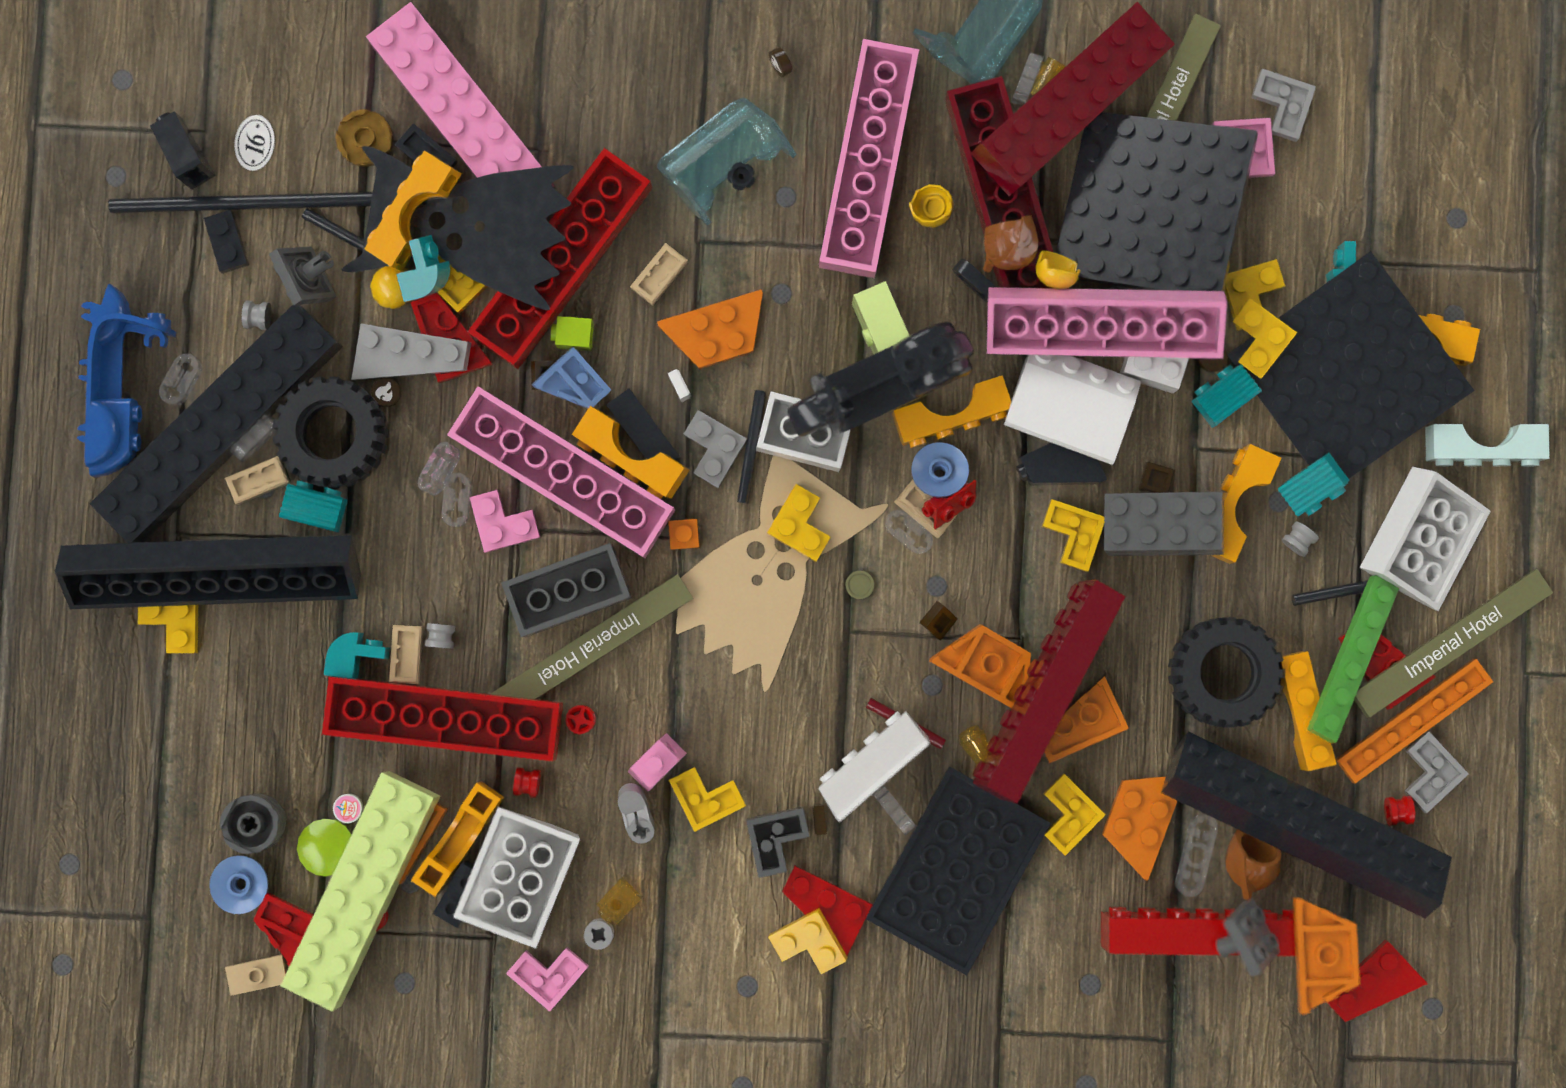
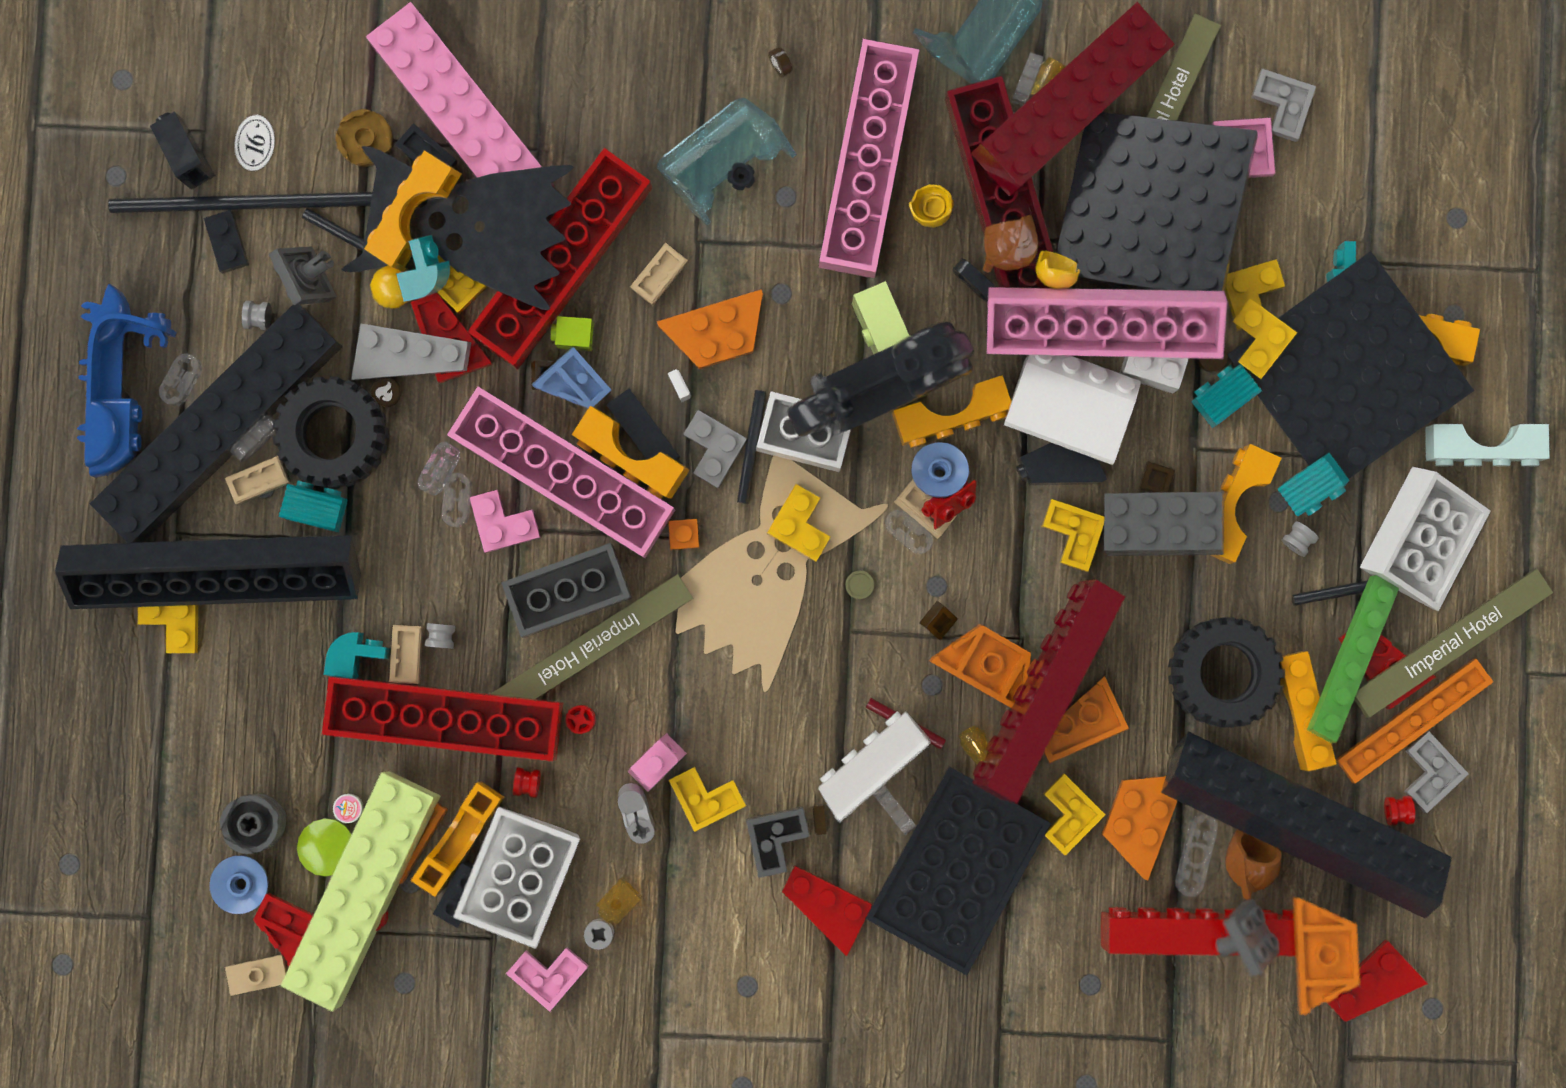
(813, 934): yellow plate -> none

